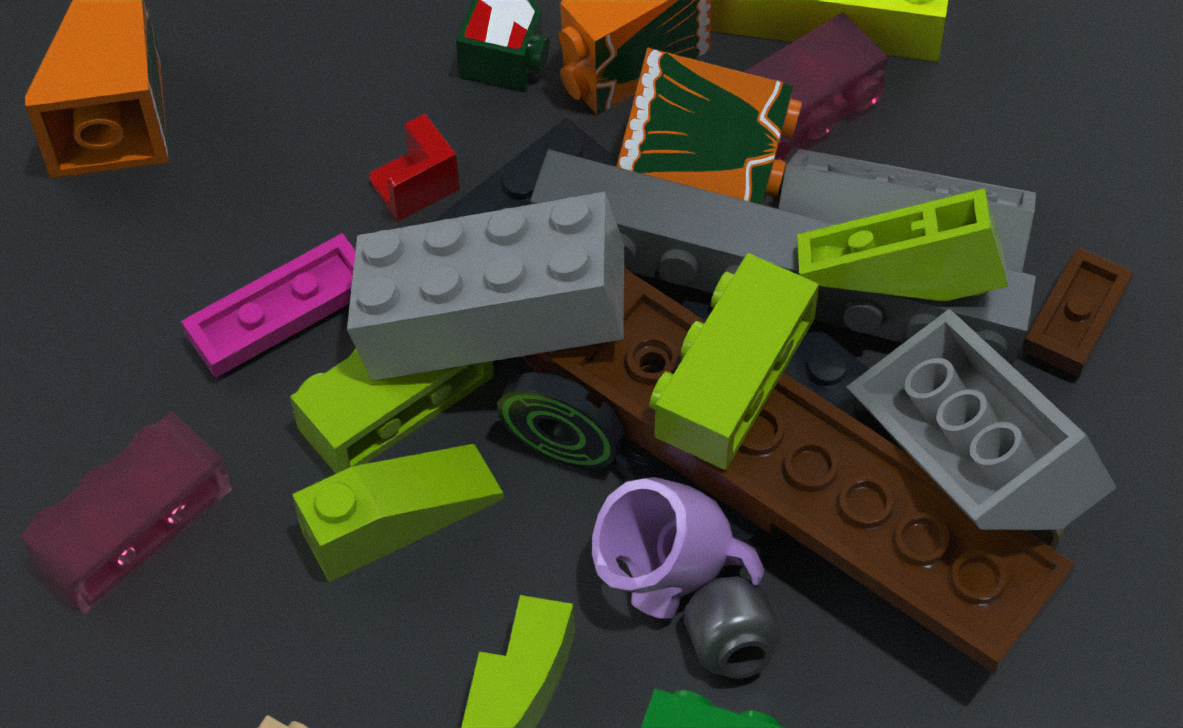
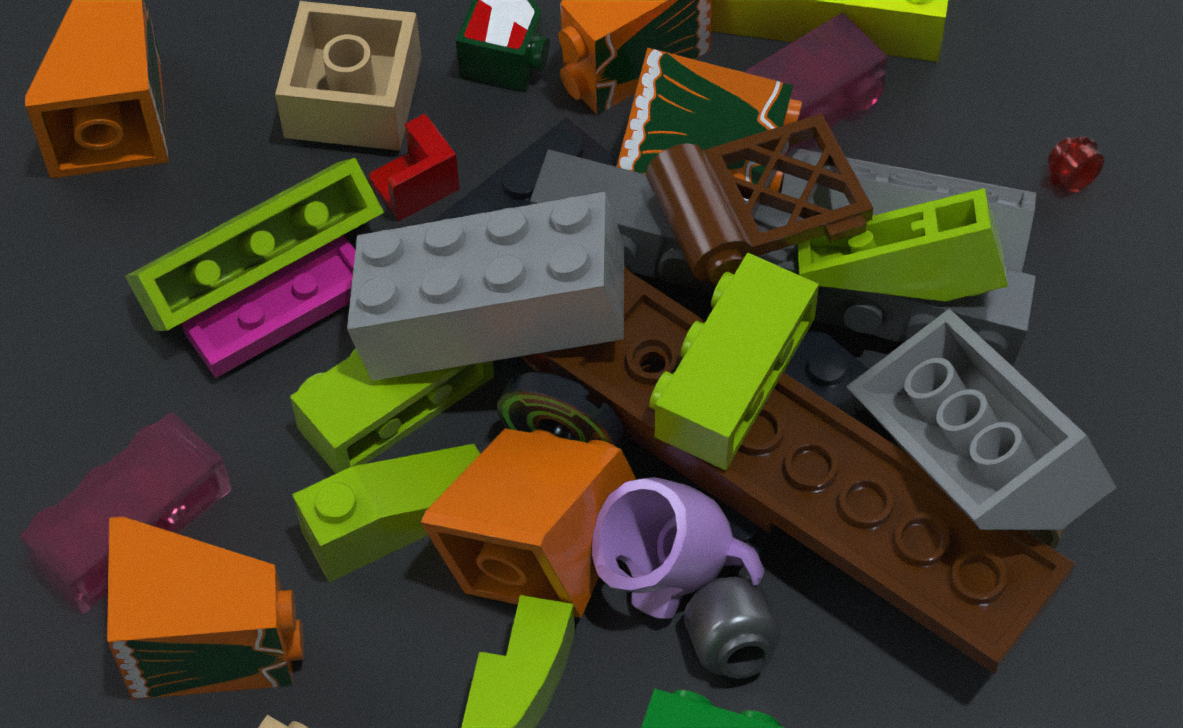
(195, 616): none -> orange slope
(254, 244): none -> lime brick
(349, 75): none -> tan brick
(527, 517): none -> orange slope
(708, 204): none -> reddish brown piece
(1075, 163): none -> clear red plate
(1078, 311): reddish brown plate -> none

